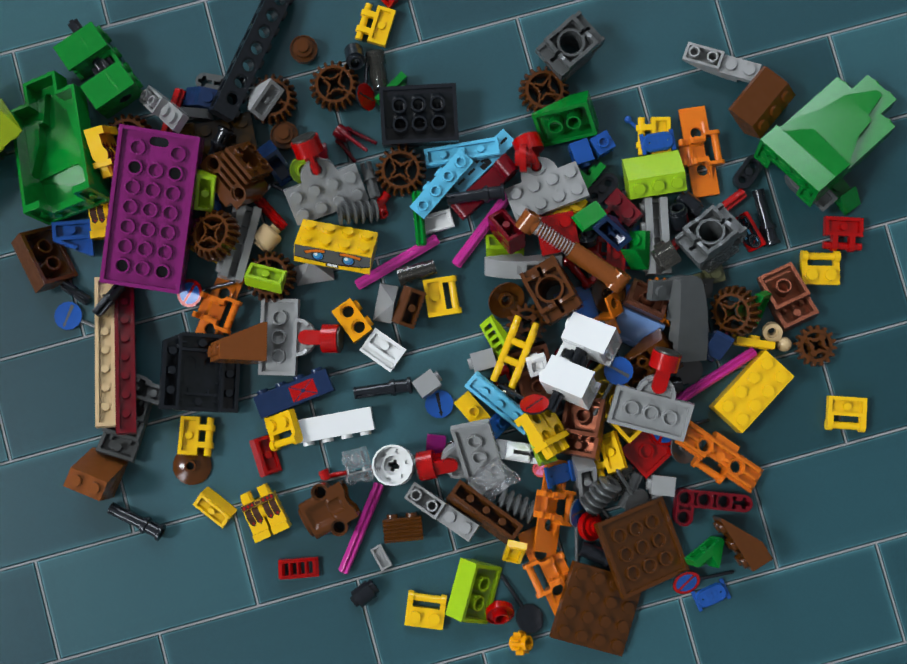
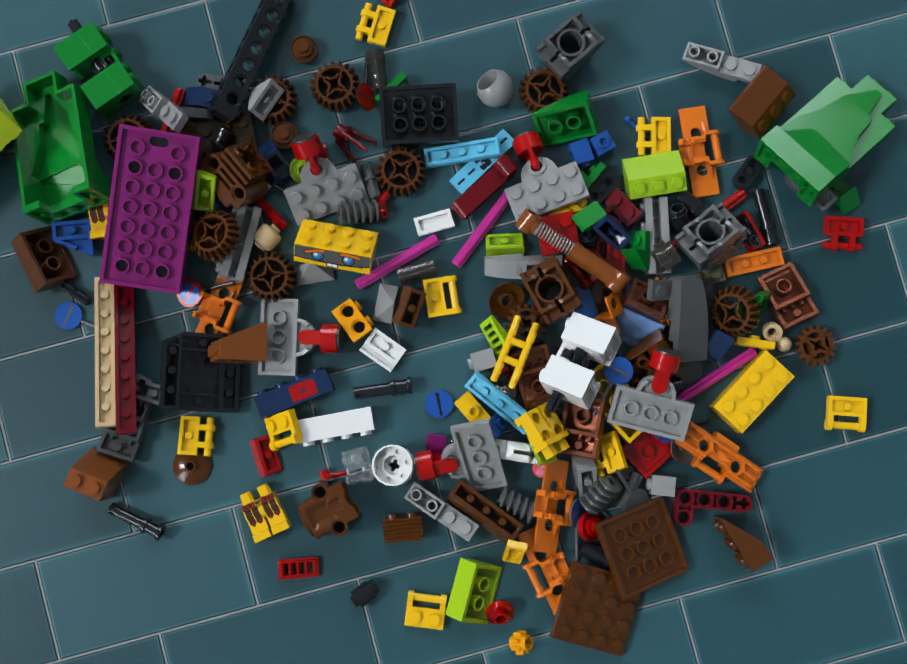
(102, 148): yellow hips -> none
(108, 300): black axle -> none
(214, 507): yellow slope -> none
(265, 278): lime slope -> none
(354, 56): black brick -> none
(361, 528): dark pink axle -> none
(381, 557): light grey piece -> none
(419, 223): green axle -> none
(427, 383): light grey brick -> none
(444, 180): medium azure bracket -> none
(485, 194): black pin -> none
(490, 476): clear plate -> none
(495, 88): none -> light grey helmet
(506, 232): dark red brick -> none
(524, 158): red plate -> none
(528, 616): black piece -> none
(531, 404): red piece -> none
(535, 363): white tile -> none
(559, 474): blue piece -> none
(657, 141): blue piece -> none
(689, 580): piece -> none
(707, 552): green slope -> none
(711, 595): blue piece -> none
(754, 261): none -> orange plate
(820, 274): yellow plate -> none

